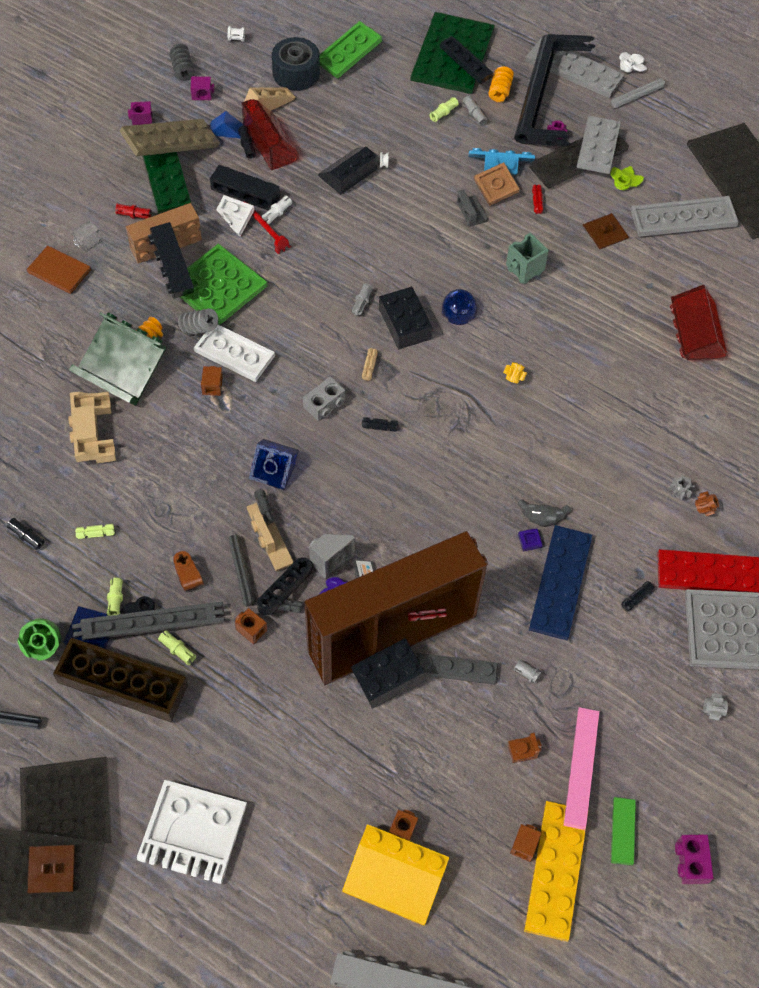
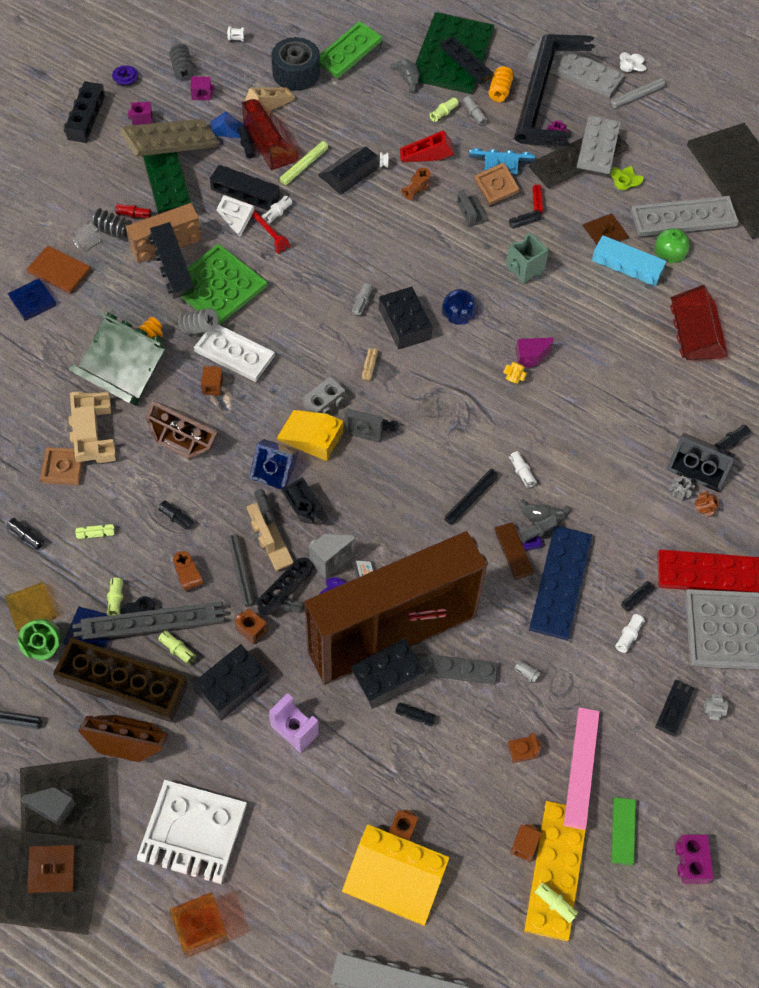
(30, 605): none -> clear yellow tile
(32, 299): none -> clear blue tile
(51, 804): none -> dark grey slope
(61, 467): none -> medium nougat tile
(84, 112): none -> black brick
(110, 224): none -> dark grey piece
(121, 71): none -> dark purple gear
(122, 737): none -> reddish brown wedge
(175, 515): none -> black axle
(179, 430): none -> reddish brown wedge
(198, 925): none -> clear orange brick
(230, 682): none -> black brick
(286, 714): none -> lavender piece
(301, 498): none -> black piece
(303, 163): none -> yellowish green axle
(312, 433): none -> yellow slope
(363, 425): none -> dark grey tile
(409, 72): none -> dark grey piece
(415, 714): none -> black axle
(418, 183): none -> dark orange connector
(428, 149): none -> red slope
(471, 496): none -> black axle
(513, 551): none -> reddish brown tile
(522, 469): none -> white pin
(524, 219): none -> black axle
(533, 350): none -> magenta slope
(537, 528): none -> dark grey pin
(556, 902): none -> yellowish green pin
(629, 260): none -> medium azure brick
(629, 633): none -> white pin
(672, 245): none -> bright green cylinder
(674, 708): none -> black hinge
(701, 462): none -> black slope
(733, 438): none -> black pin

